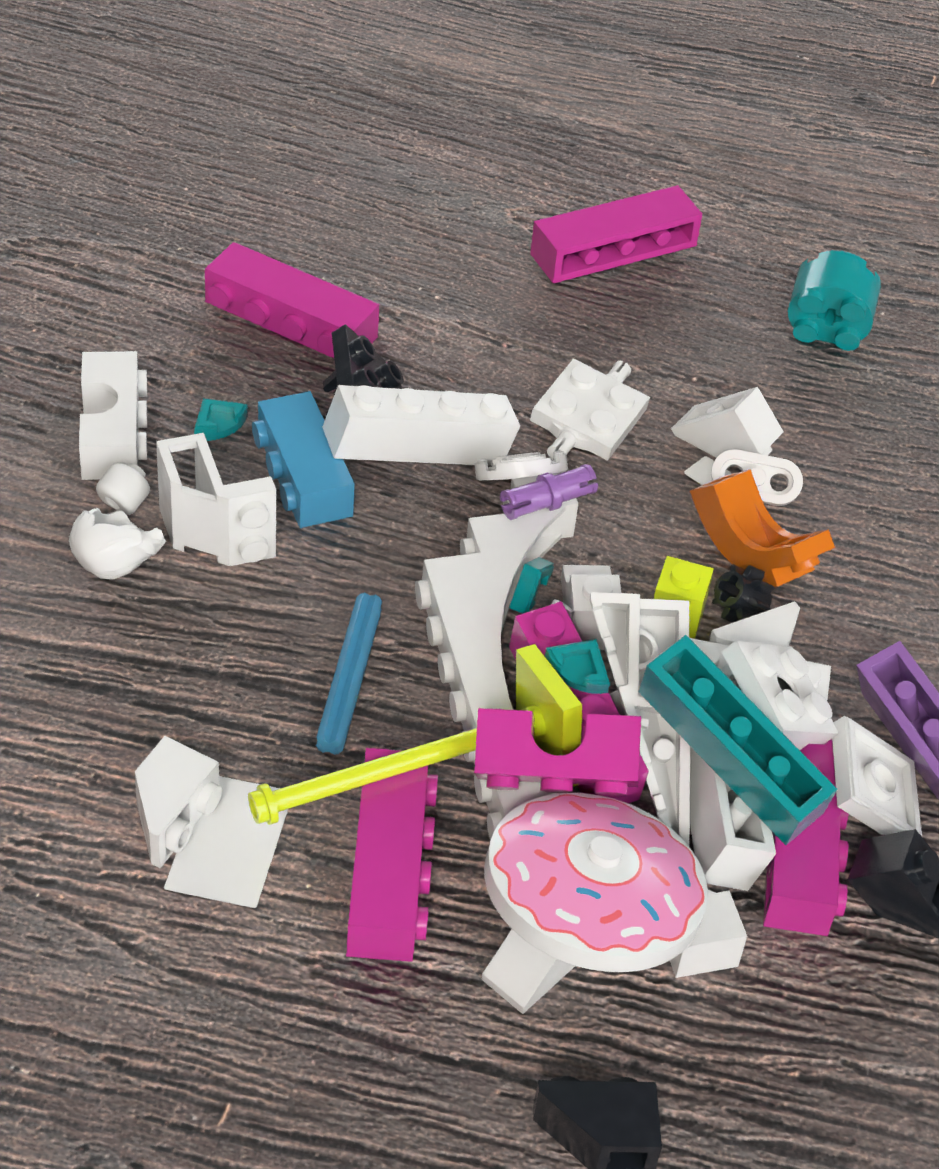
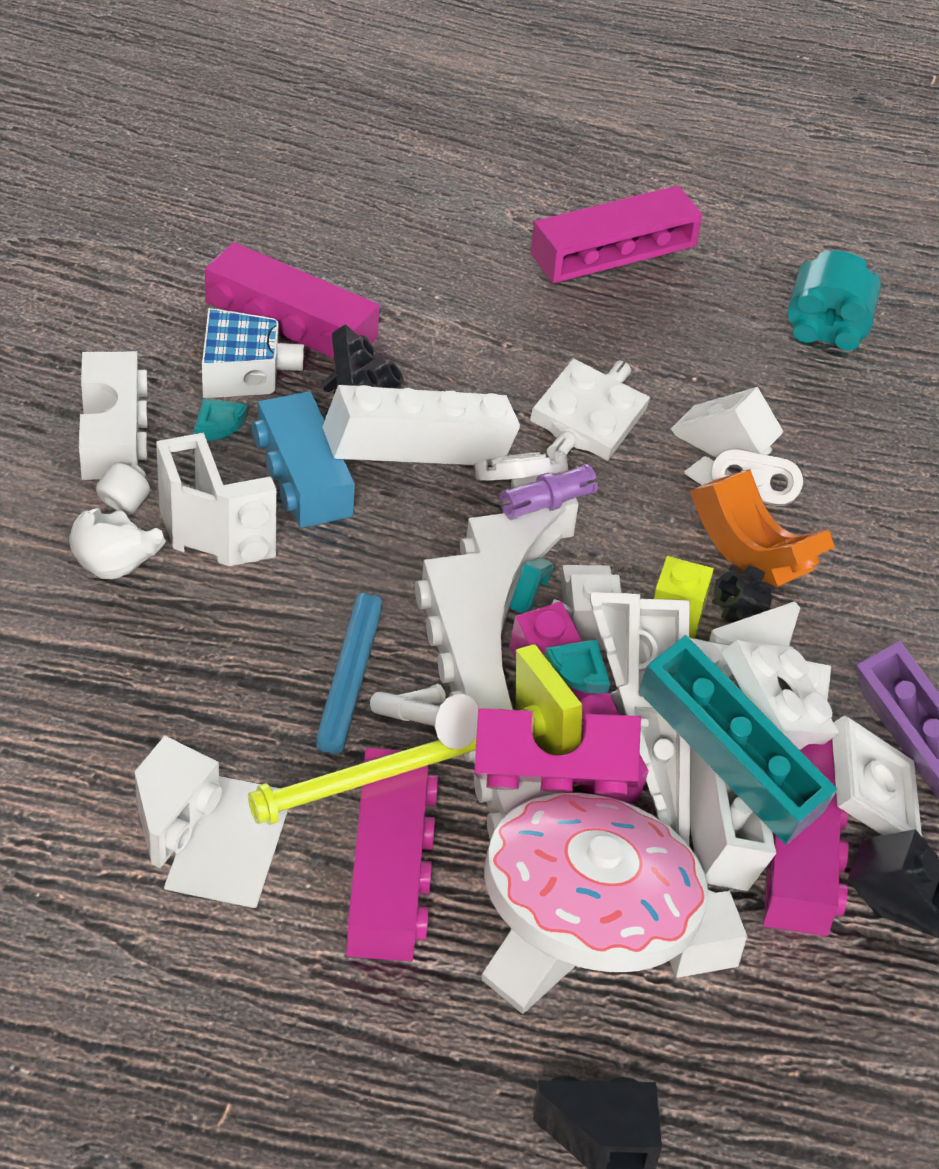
(244, 355): none -> white torso
(453, 720): none -> white piece

